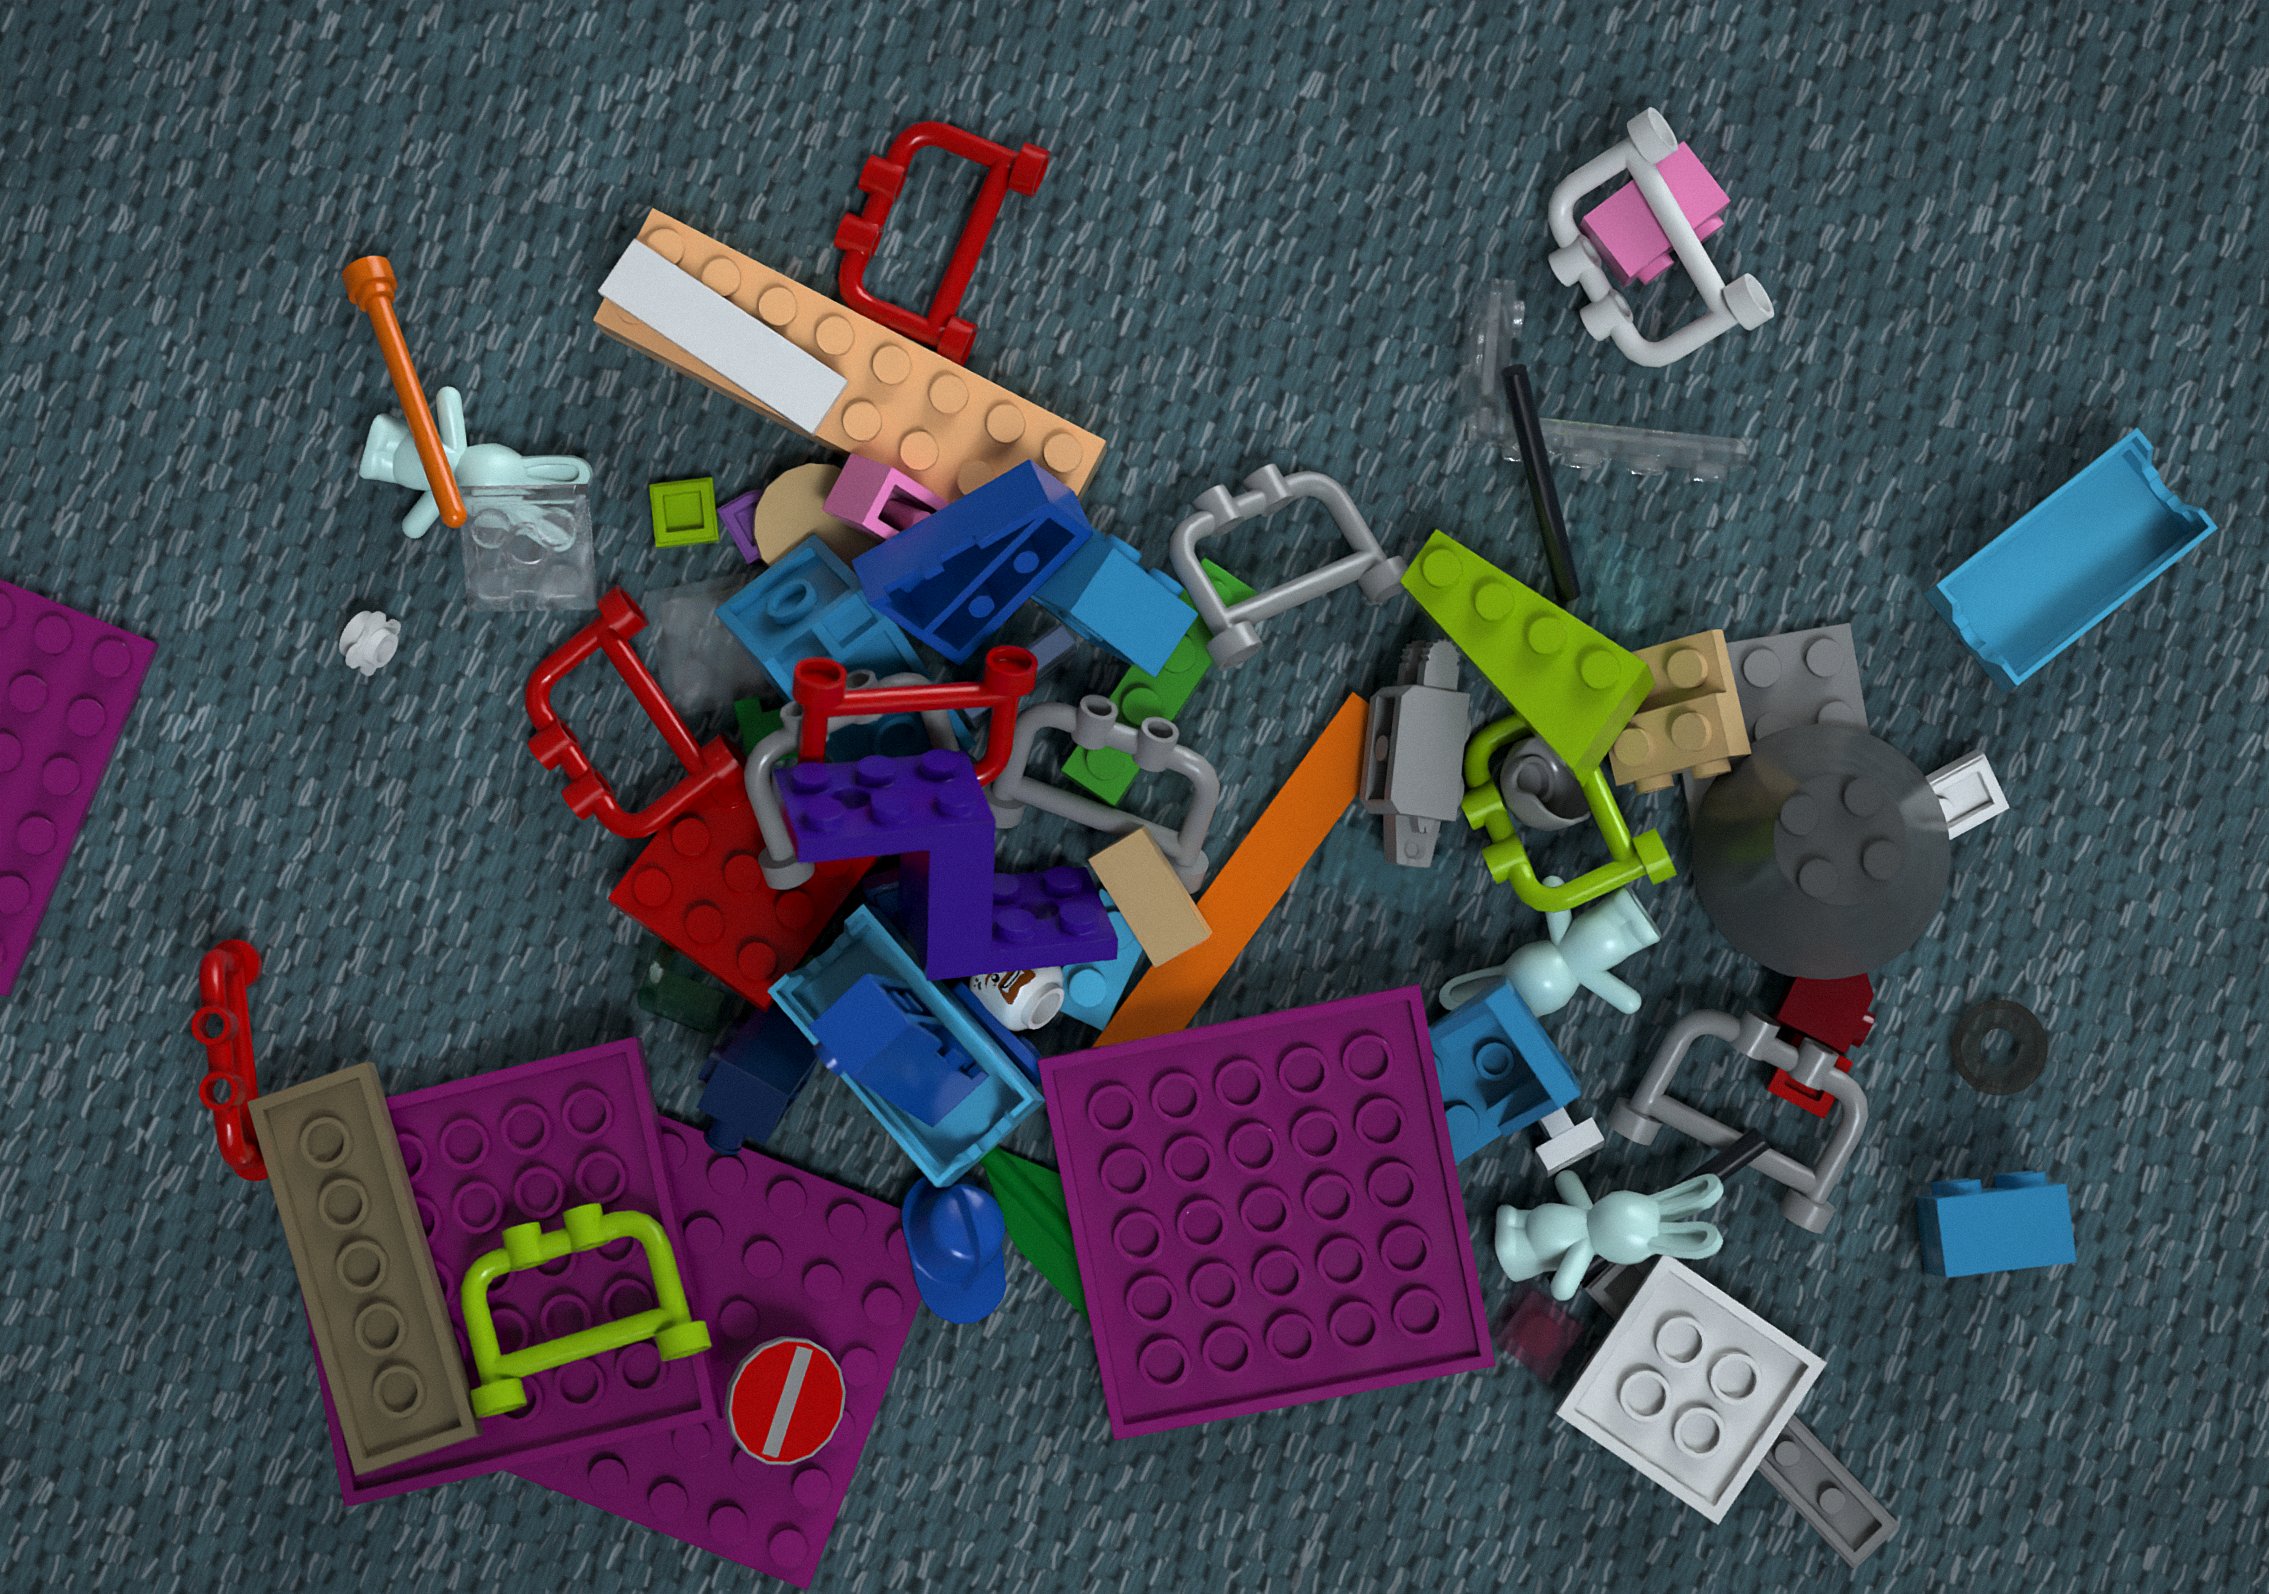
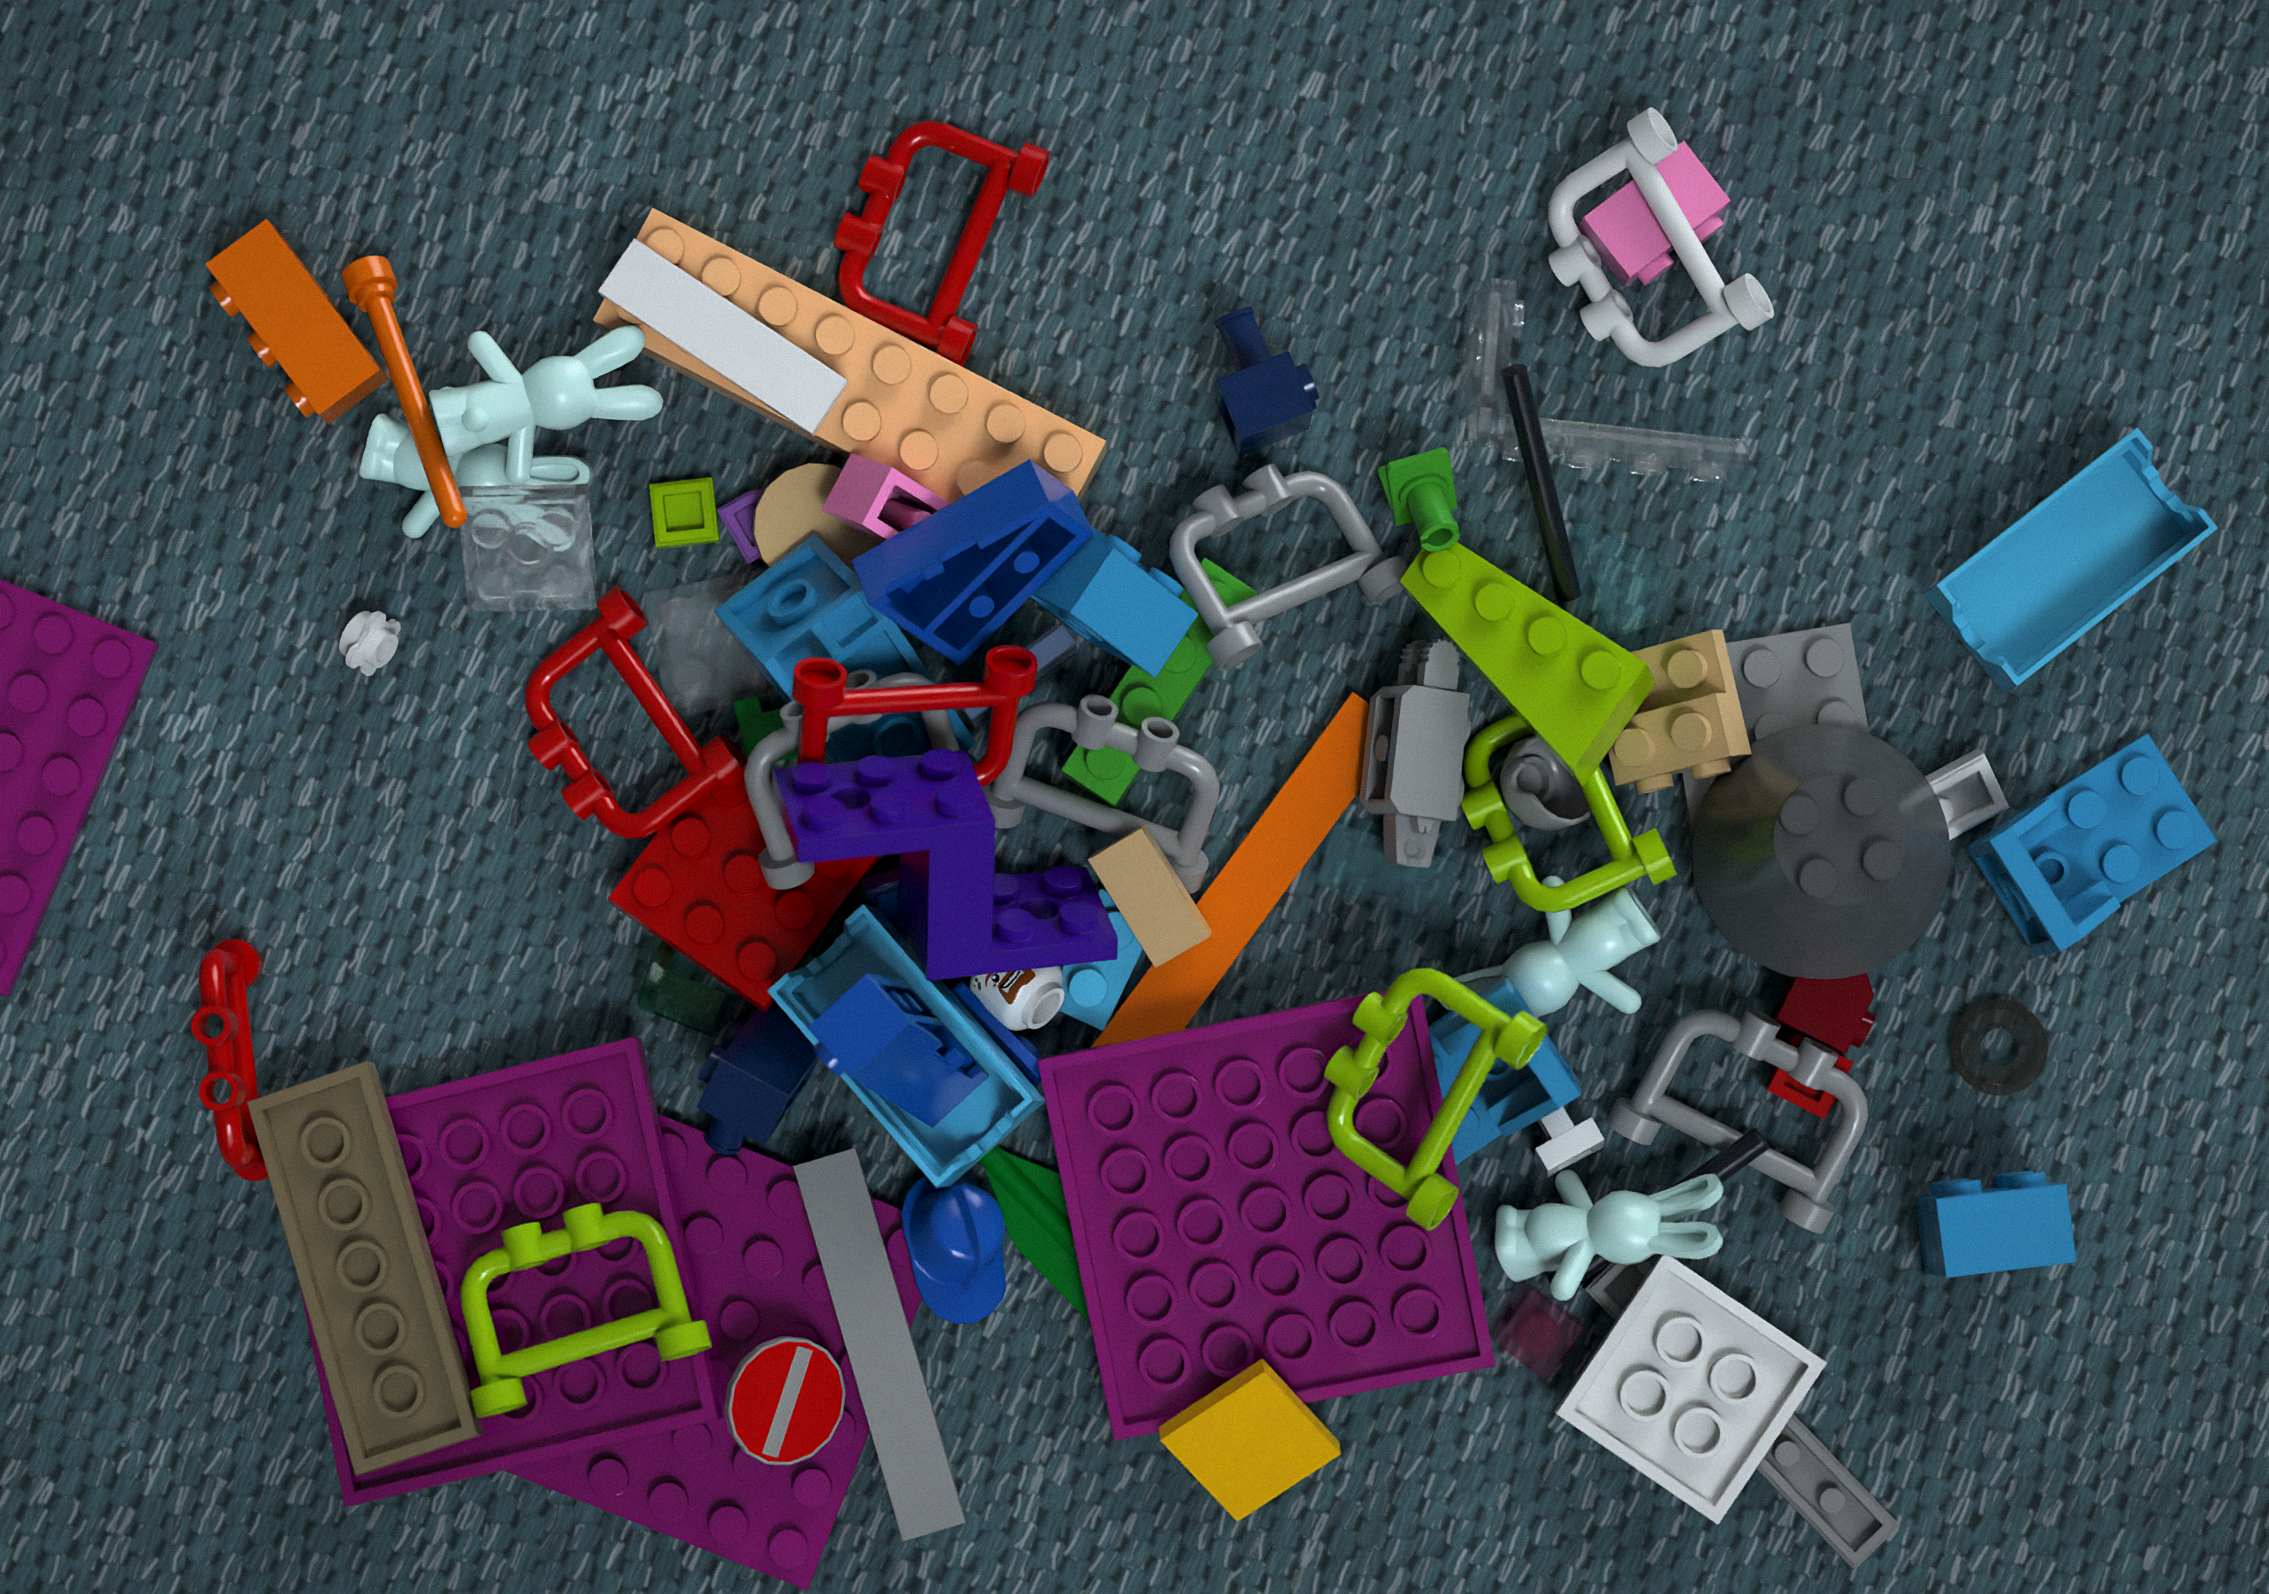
(294, 323): none -> orange brick
(549, 394): none -> light aqua animal
(879, 1344): none -> light grey tile
(1249, 1440): none -> yellow tile
(1265, 395): none -> dark blue brick
(1355, 1072): none -> lime bar
(1423, 492): none -> bright green bracket
(2090, 846): none -> dark azure bracket

